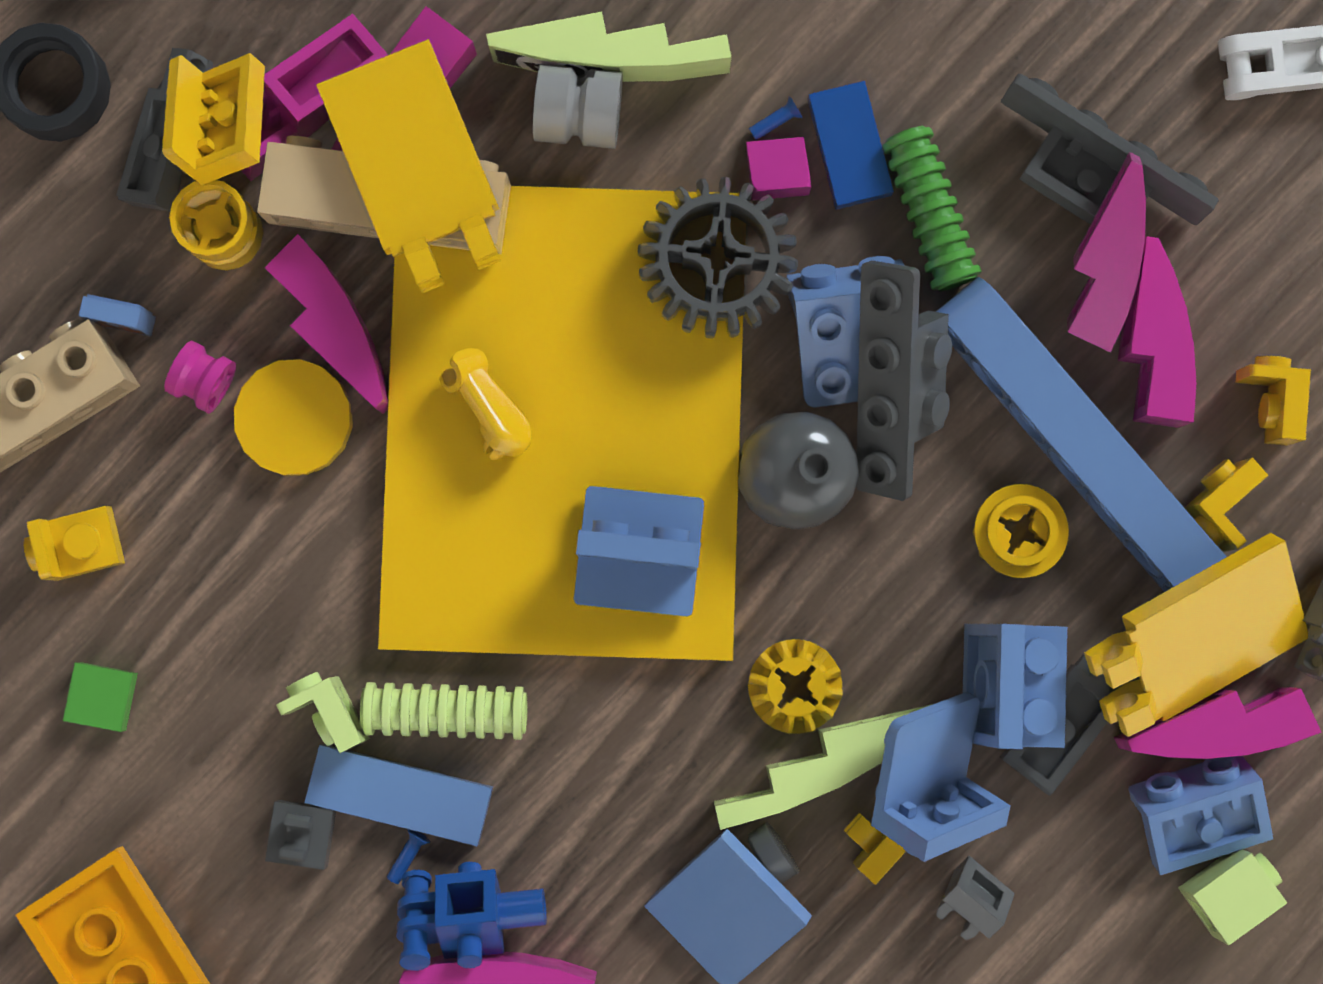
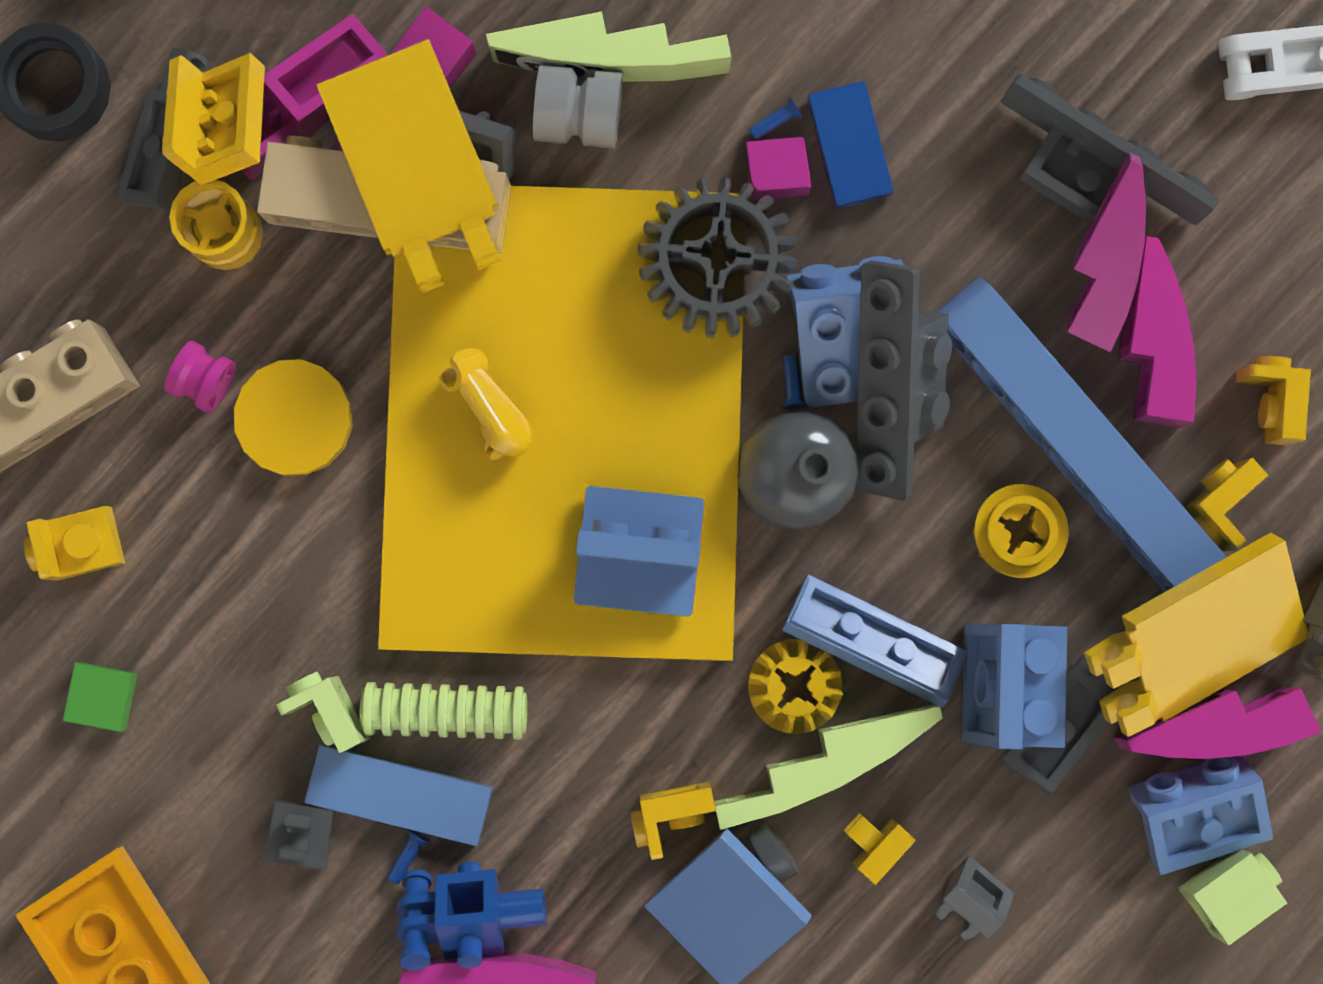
(117, 314): medium blue tile -> none
(331, 320): dark pink slope -> none
(492, 140): none -> dark grey tile
(680, 805): none -> yellow bracket
(792, 385): none -> blue piece
(875, 641): none -> medium blue tile
(923, 783): medium blue bracket -> none
(931, 208): bright green piece -> none

